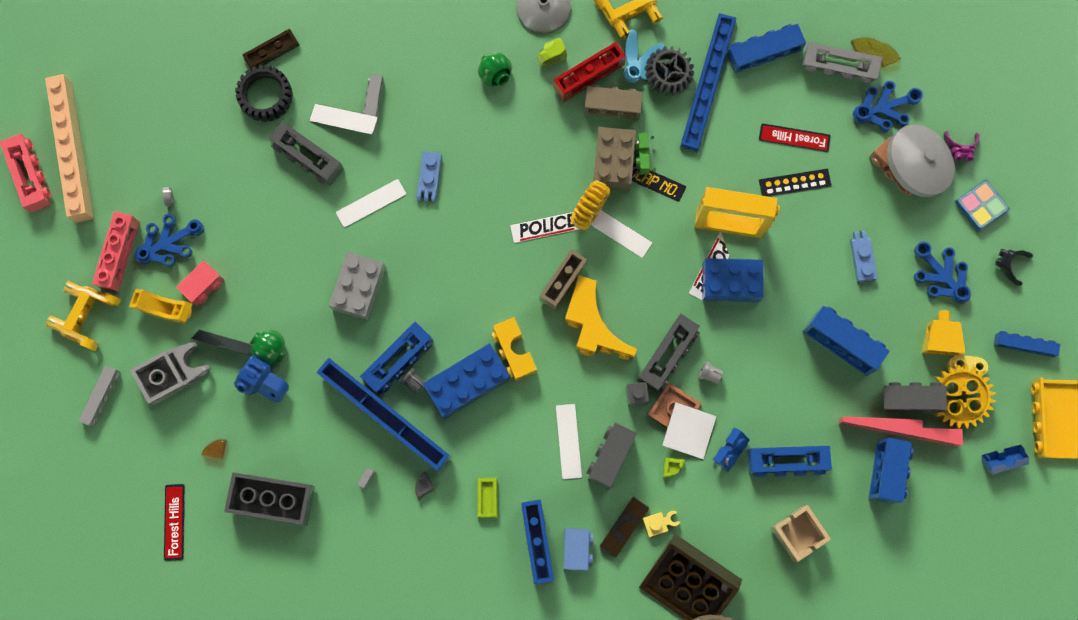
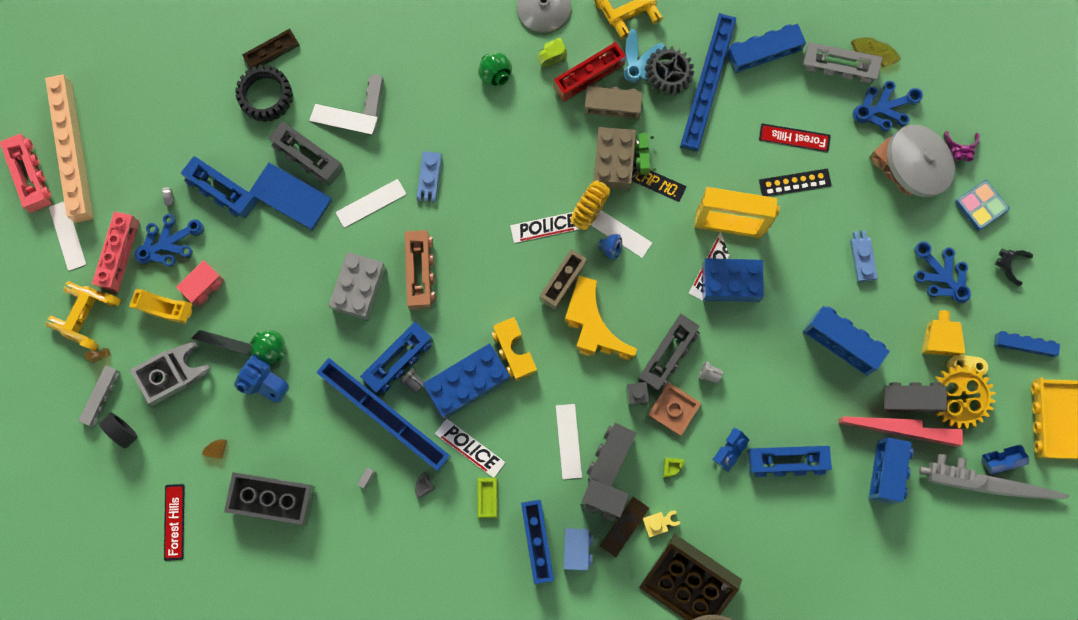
(67, 237): none -> white sticker
(93, 357): none -> clear orange tile
(118, 430): none -> black tyre
(194, 171): none -> blue brick
(290, 196): none -> blue tile
(420, 300): none -> nougat brick
(470, 448): none -> sticker
(604, 500): none -> dark grey brick
(611, 246): none -> blue brick
(689, 430): white sticker -> none
(800, 532): tan piece -> none
(967, 479): none -> light grey piece

